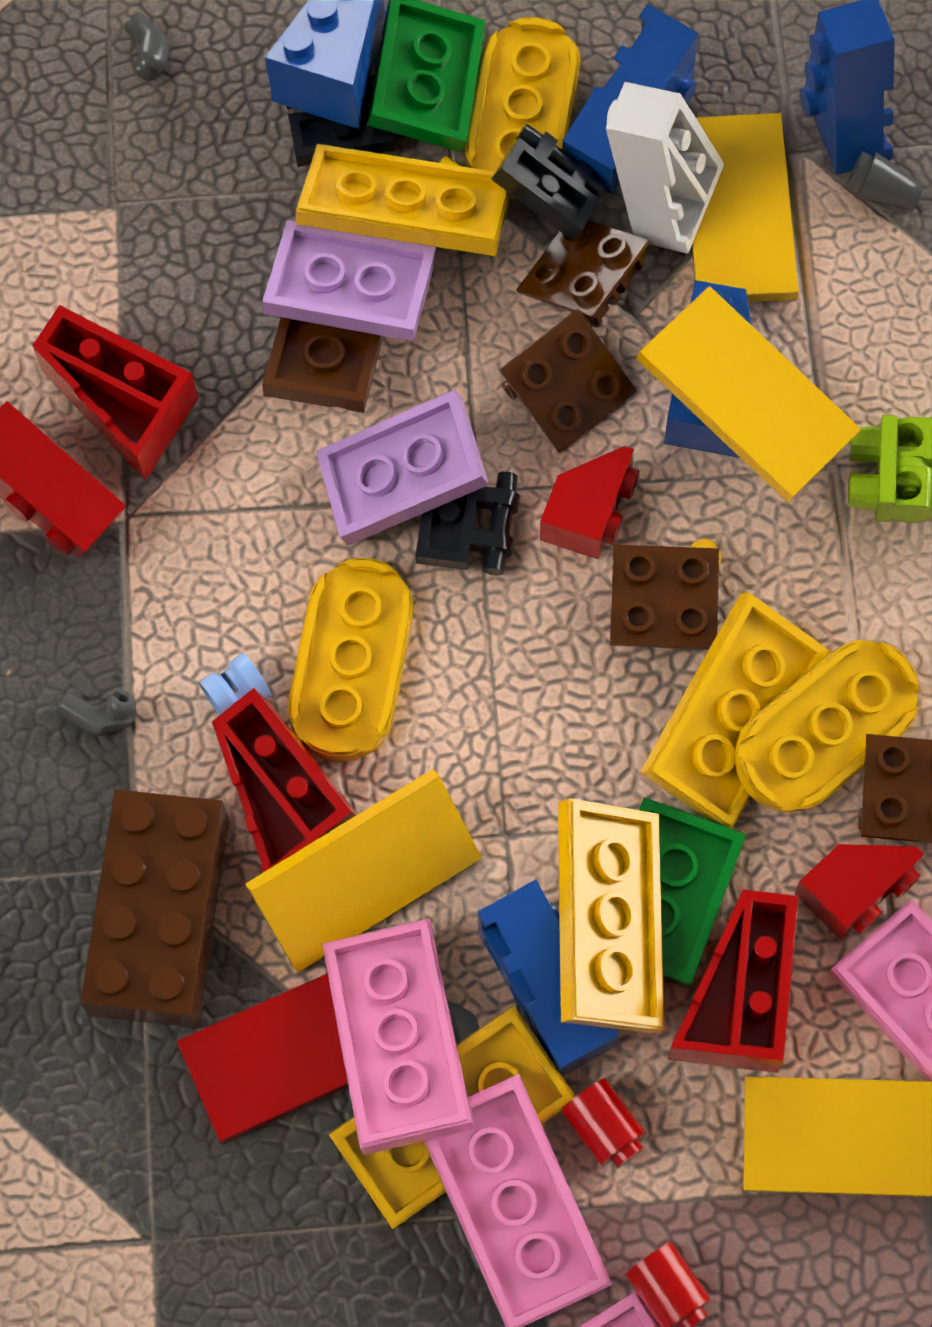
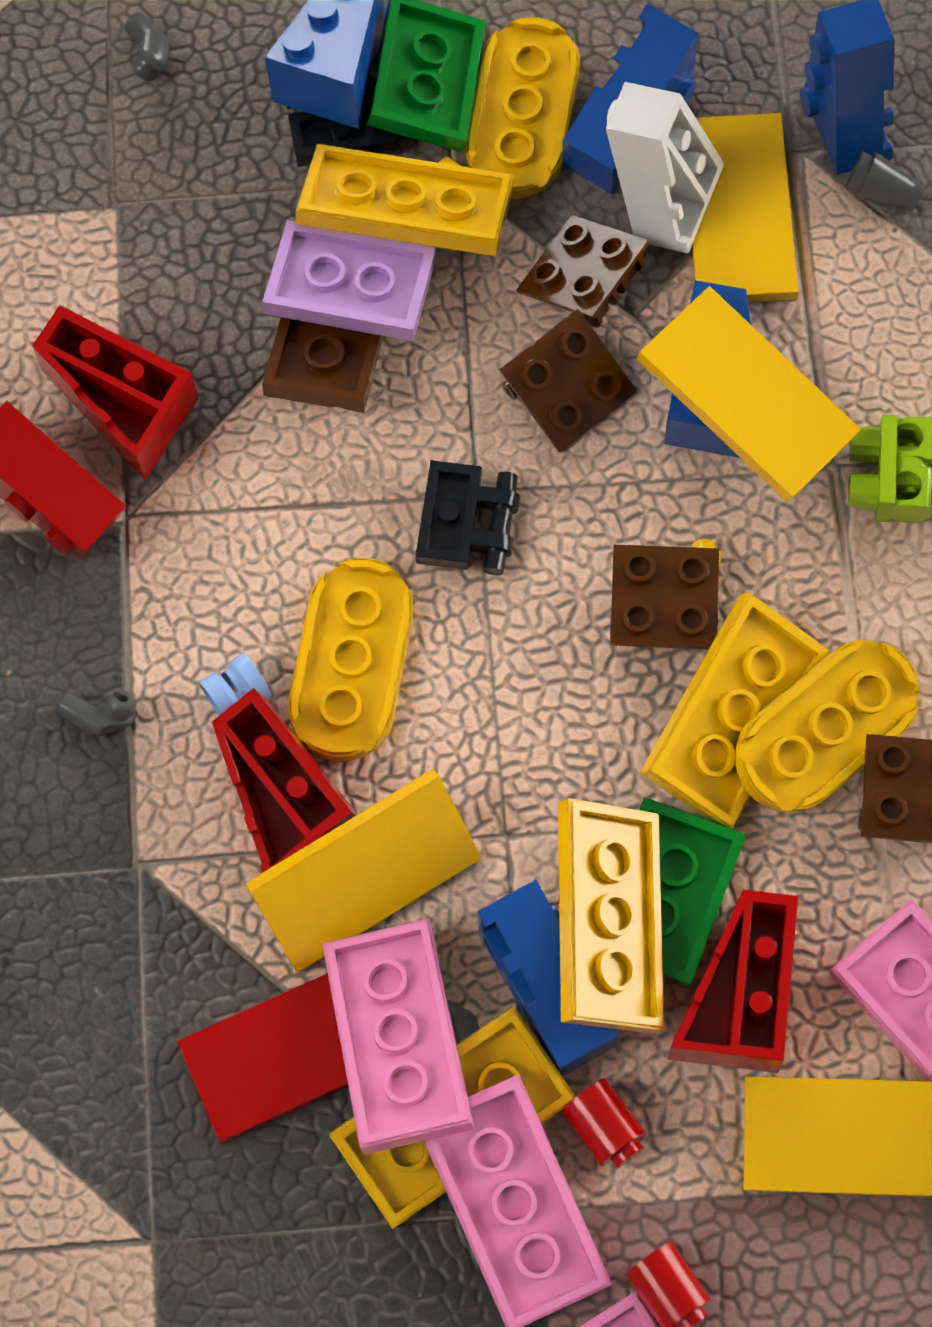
(155, 909): reddish brown brick -> none
(401, 467): lavender plate -> none
(549, 181): black plate -> none
(585, 503): red slope -> none
(854, 881): red slope -> none

